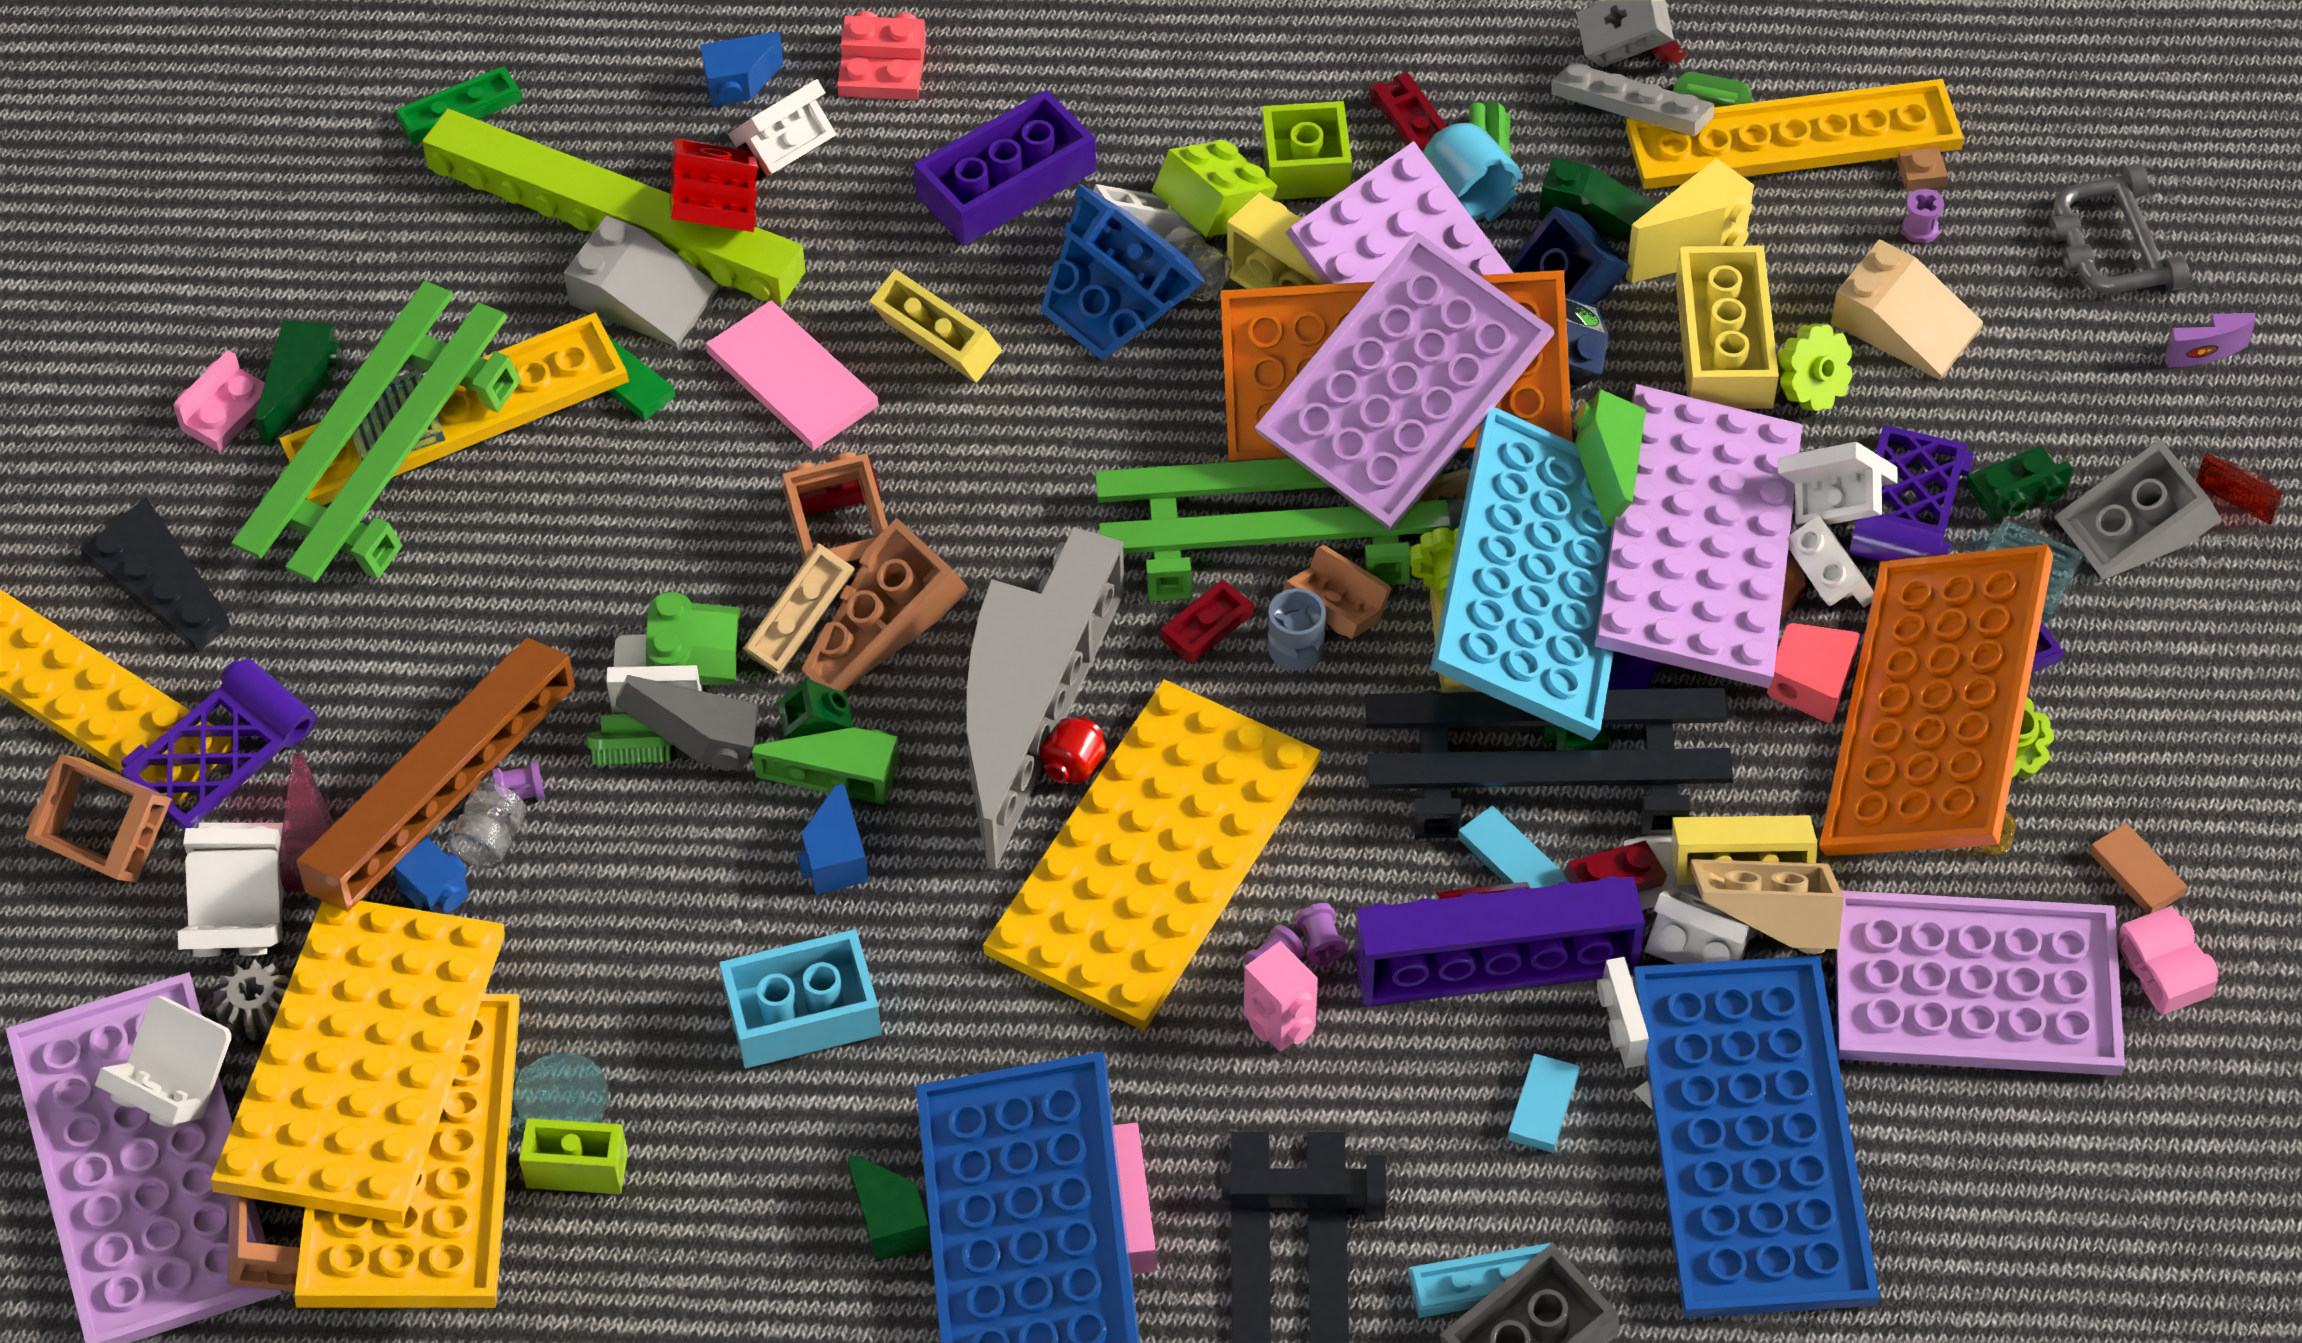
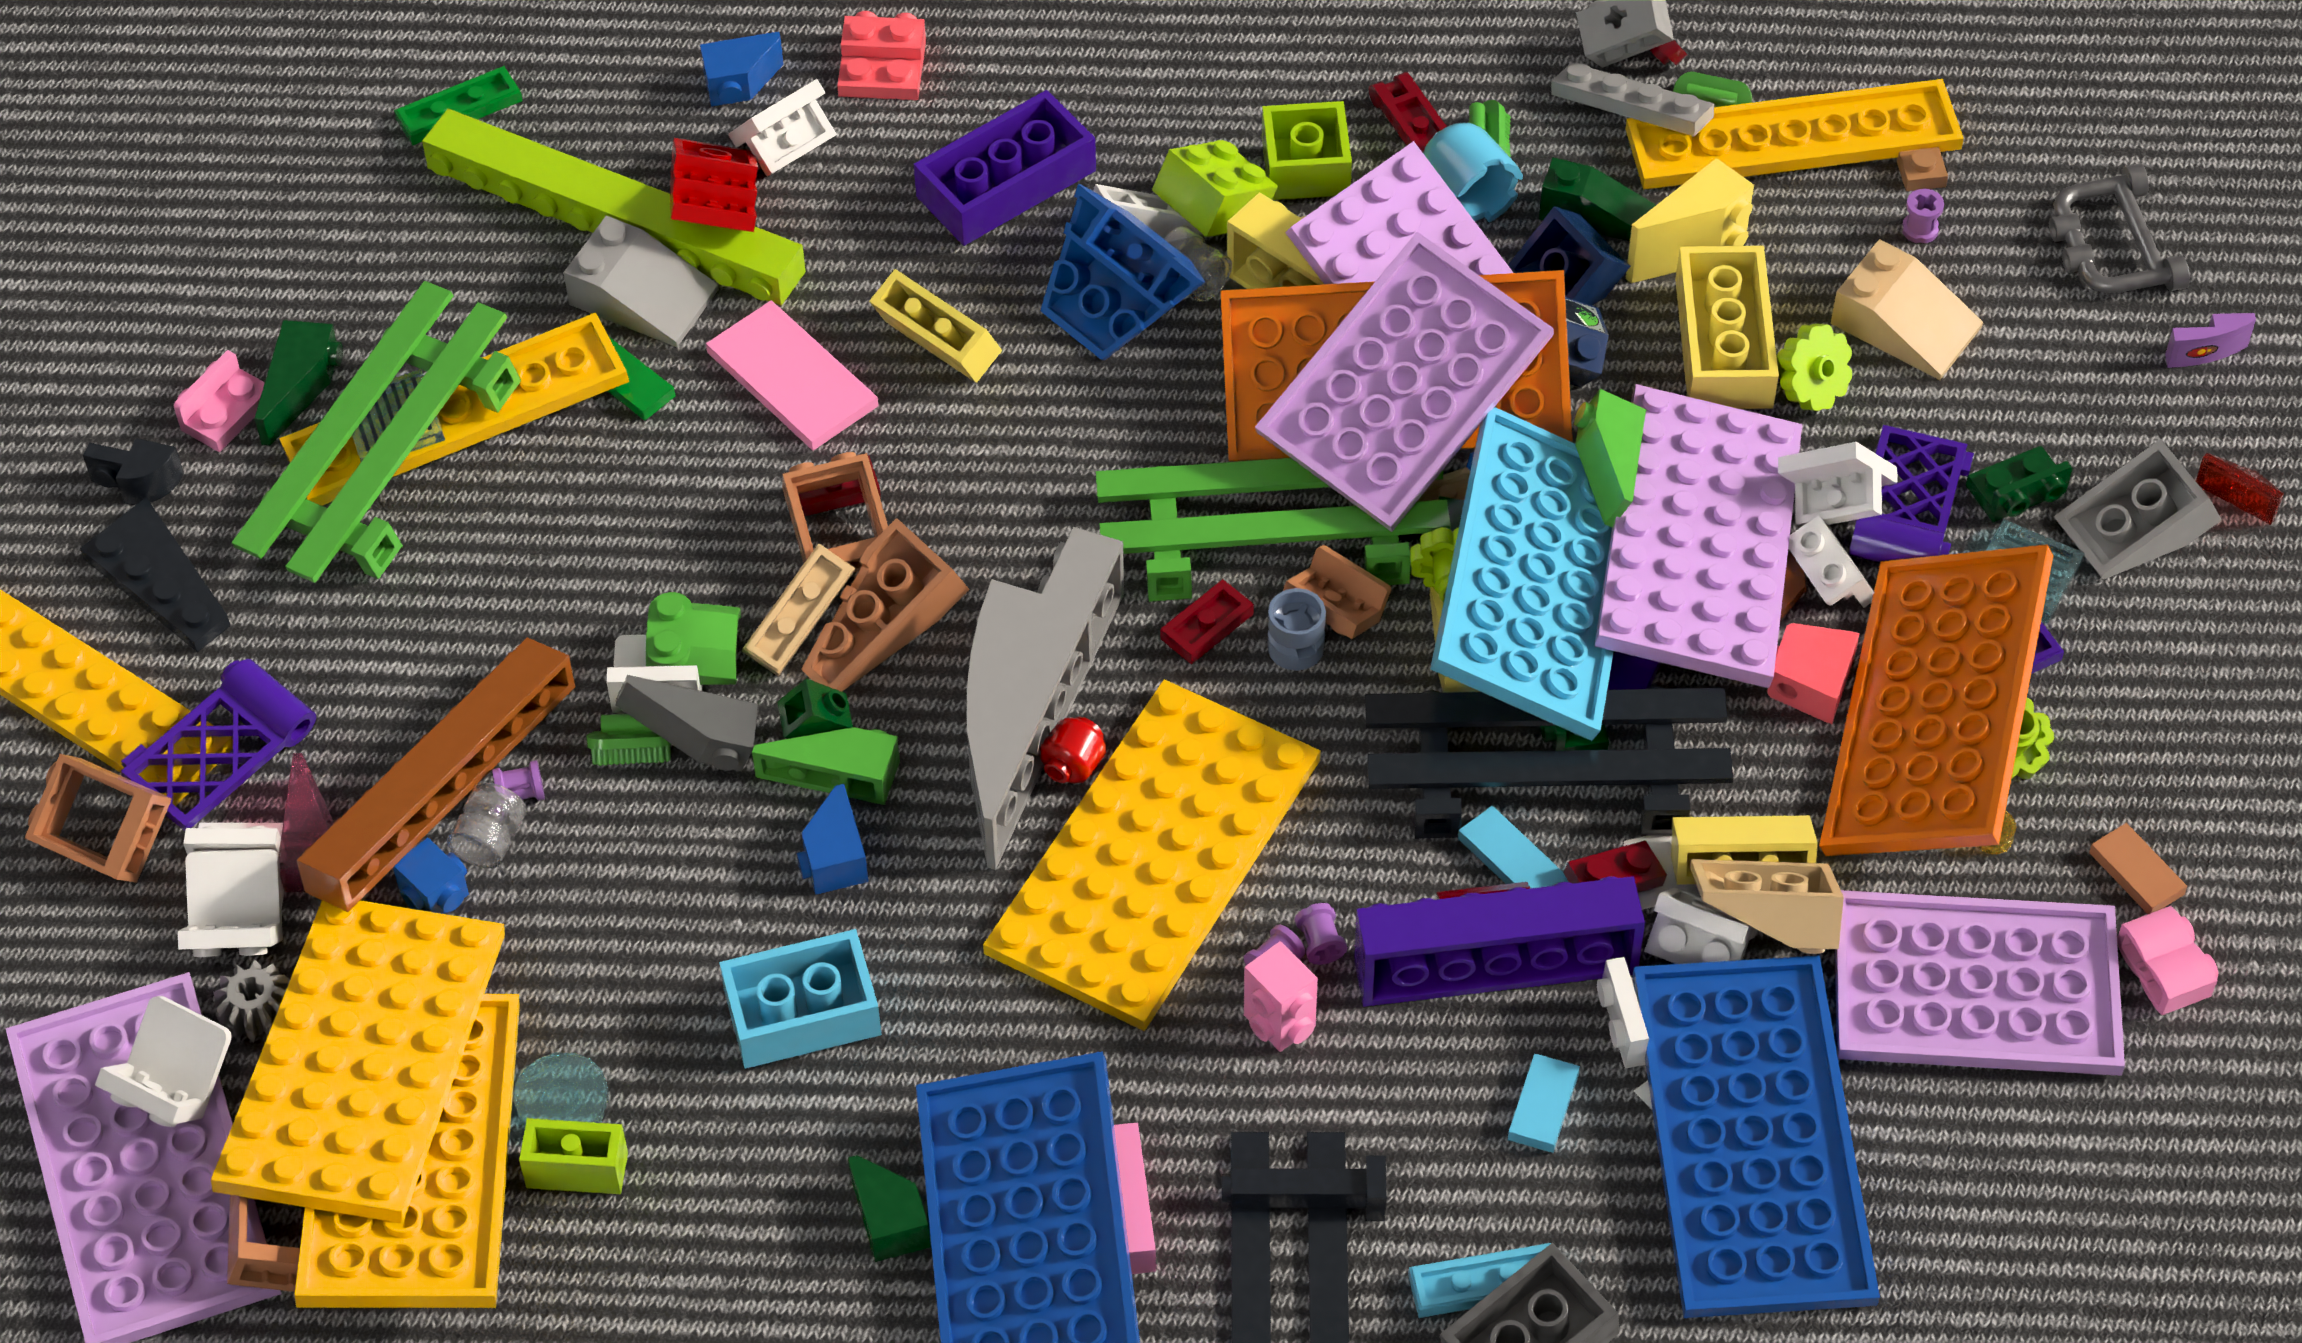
(142, 472): none -> black brick

